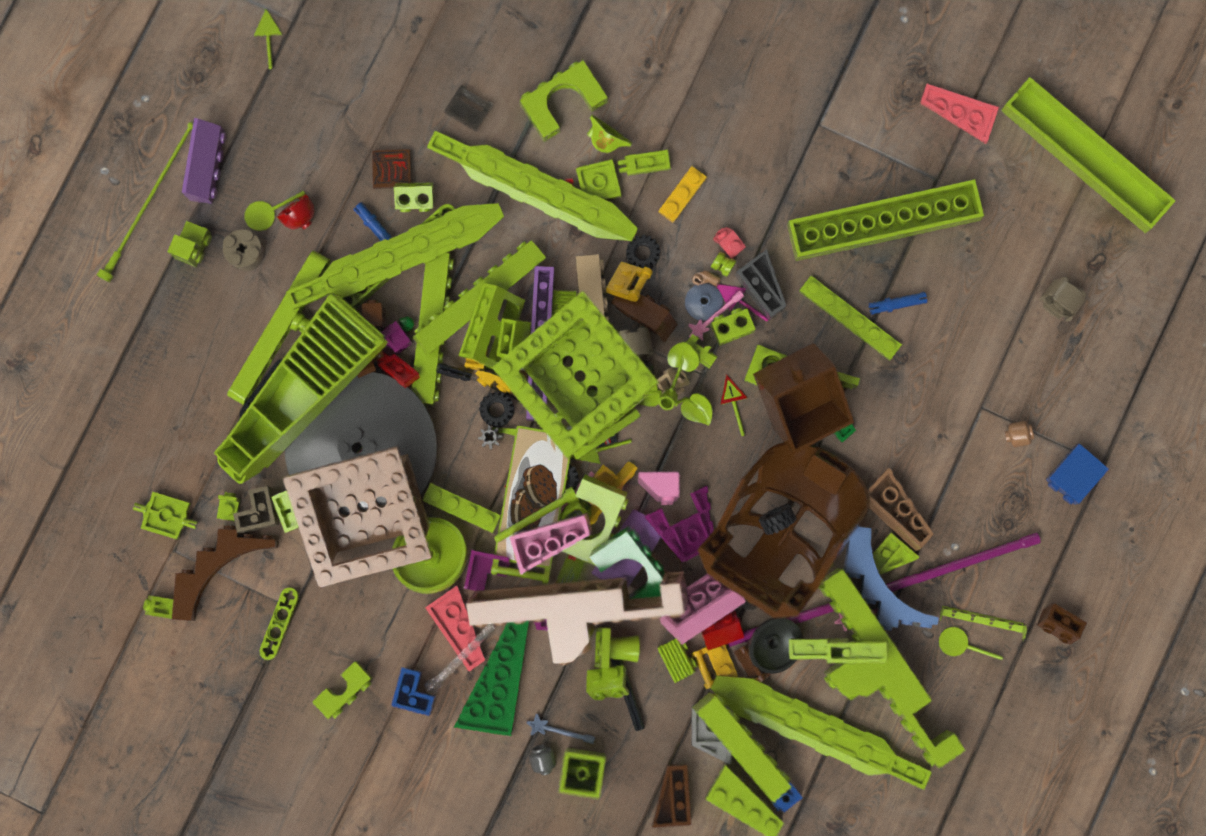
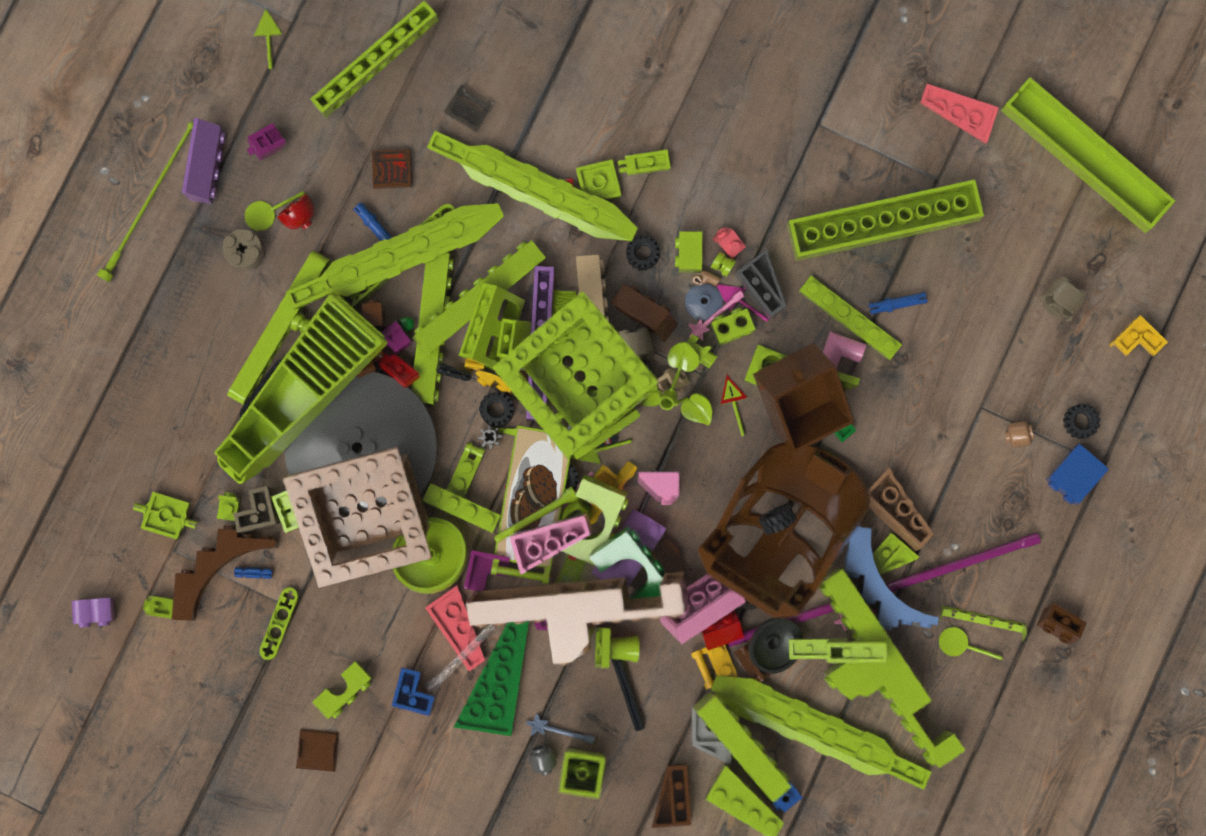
(93, 610): none -> medium lavender brick
(190, 244): lime brick -> none
(248, 572): none -> blue axle
(265, 142): none -> magenta piece
(317, 750): none -> reddish brown piece
(374, 59): none -> lime brick
(413, 190): lime brick -> none
(466, 470): none -> lime plate
(577, 78): lime arch -> none
(605, 137): lime hat -> none
(606, 683): lime bracket -> none
(623, 279): yellow plate -> none
(676, 660): lime brick -> none
(682, 194): yellow plate -> none
(688, 533): magenta wing -> none
(689, 252): none -> lime brick
(842, 346): none -> bright pink brick
(1090, 413): none -> black tyre
(1141, 333): none -> yellow panel

